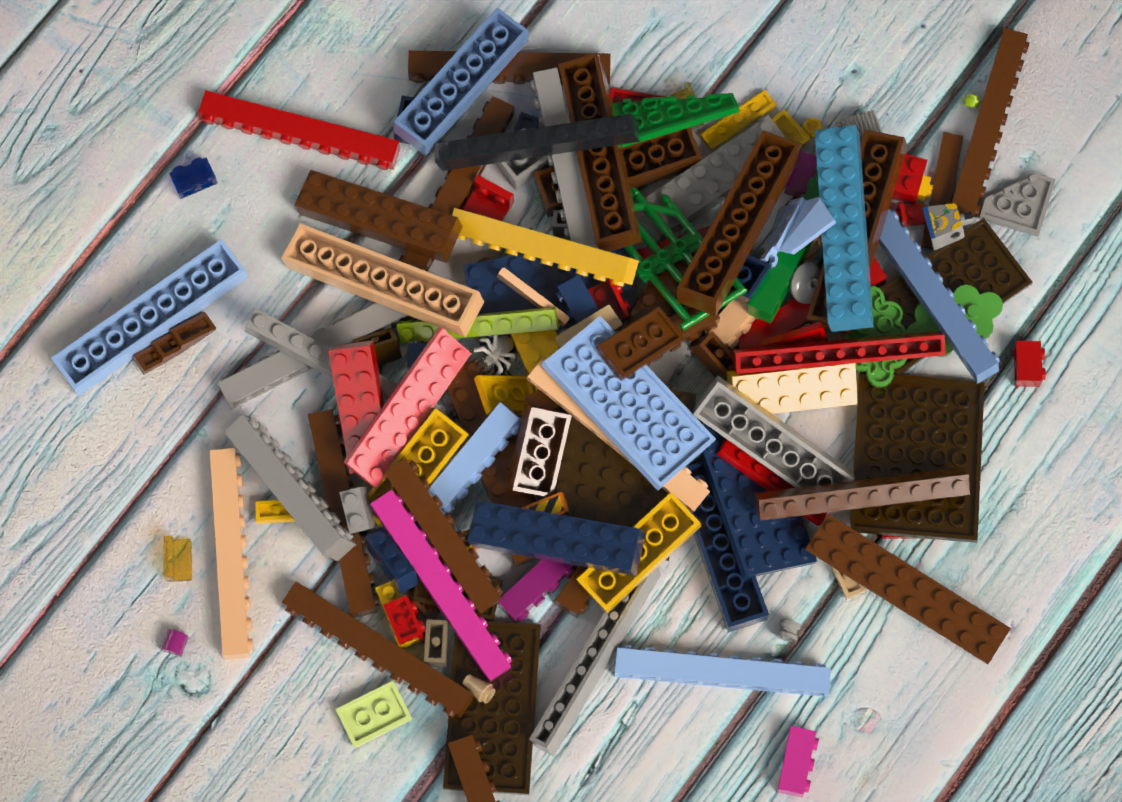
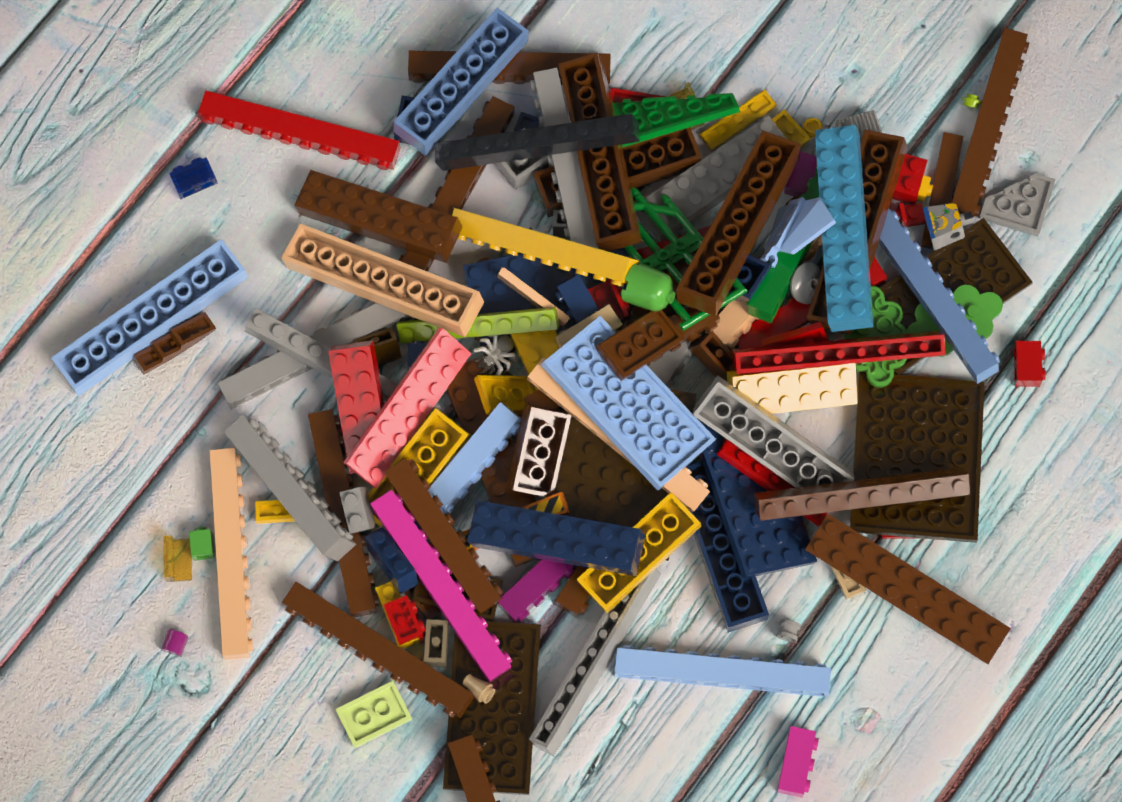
(201, 544): none -> bright green brick
(489, 200): red bracket -> none
(648, 288): none -> bright green cylinder

